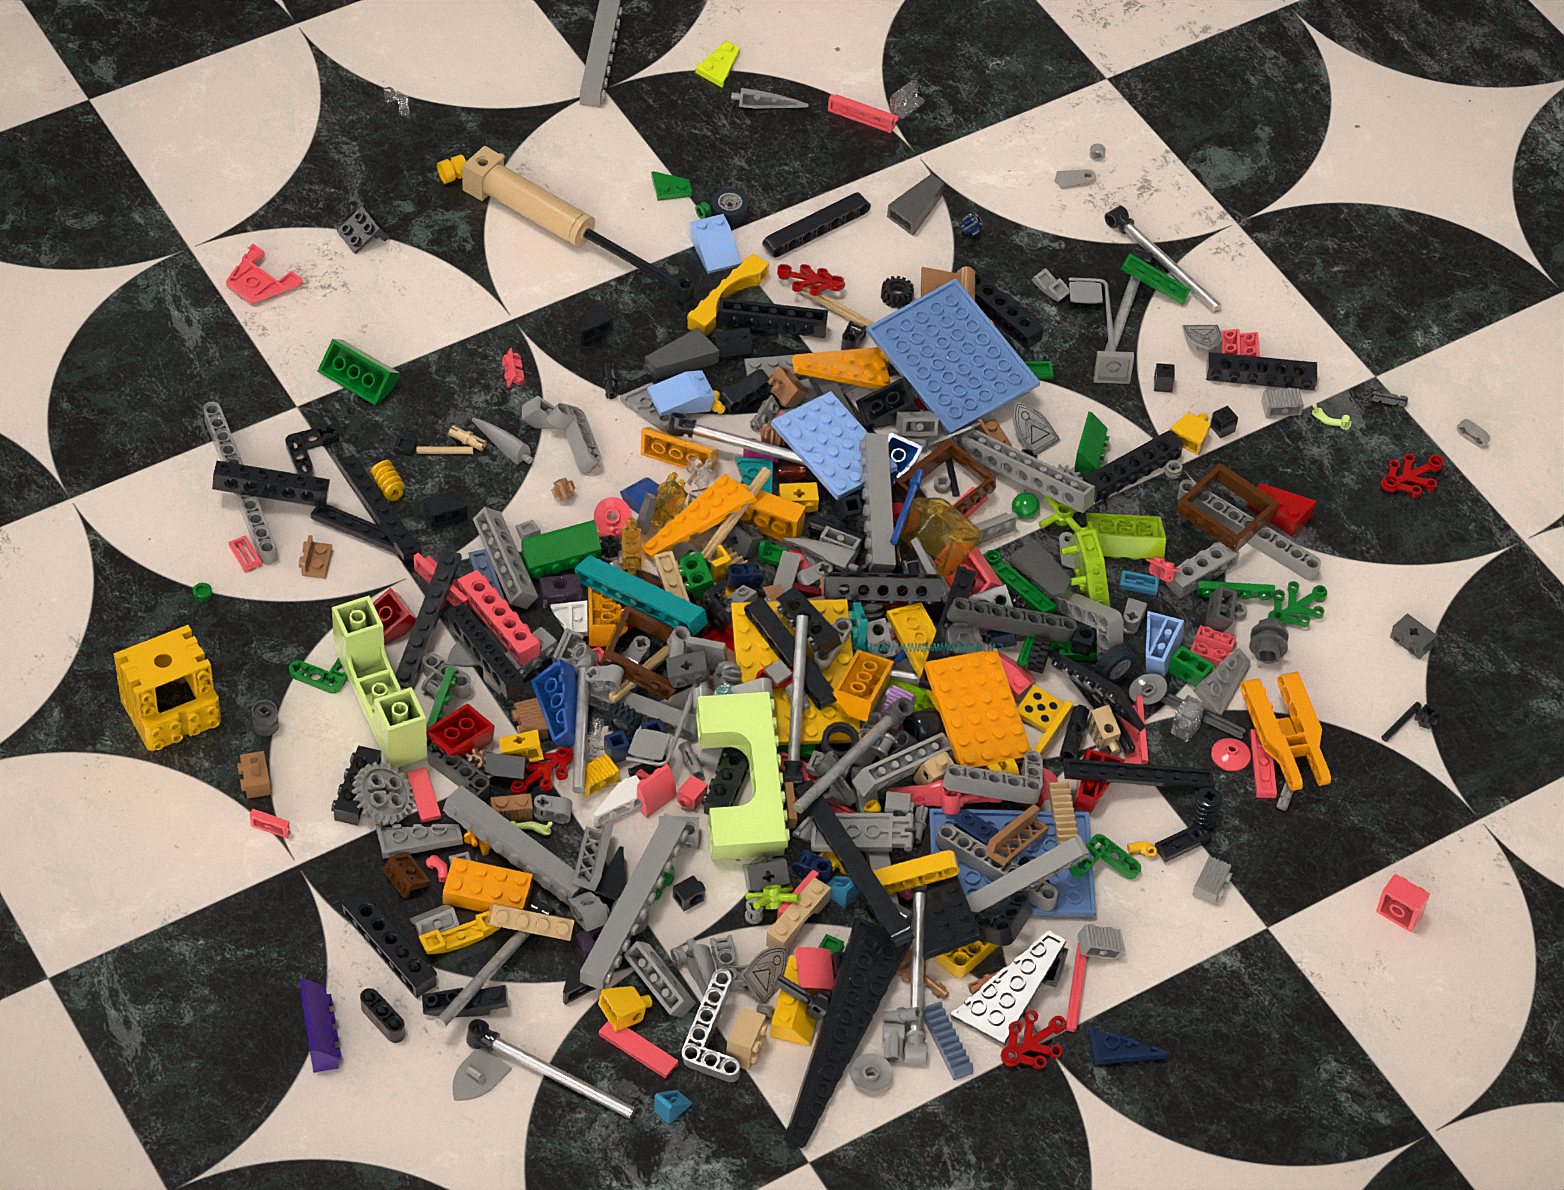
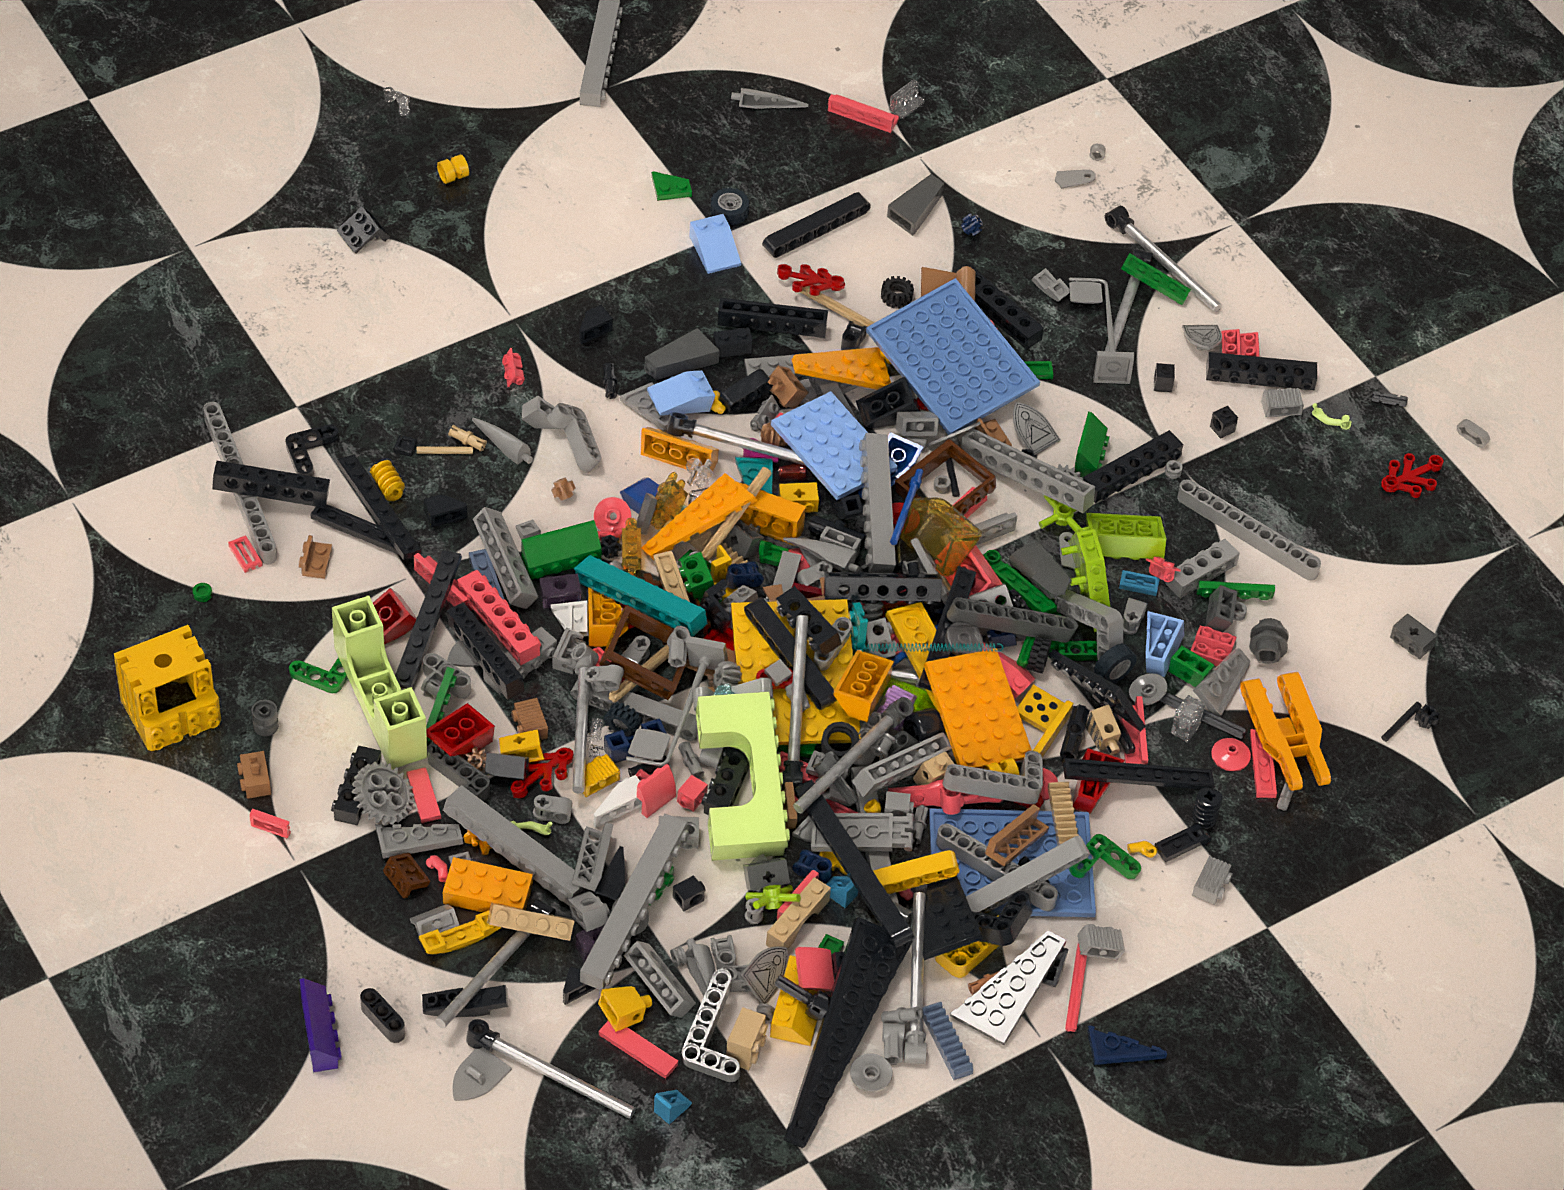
(254, 283): coral wing -> none
(358, 371): green slope -> none
(416, 982): black brick -> none
(487, 176): tan piece -> none
(514, 807): medium nougat brick -> none
(558, 701): blue wedge -> none
(688, 669): dark grey brick -> none
(703, 210): green bush -> none
(718, 63): neon yellow wing -> none
(748, 274): yellow arch -> none
(937, 989): medium nougat piece -> none
(975, 827): dark blue brick -> none
(1025, 505): green hair -> none
(1030, 1042): red plant -> none
(1084, 639): black brick -> none
(1192, 431): yellow torso -> none
(1242, 488): reddish brown window -> none
(1292, 509): red wedge -> none
(1318, 594): green plant -> none
(1403, 902): coral brick -> none

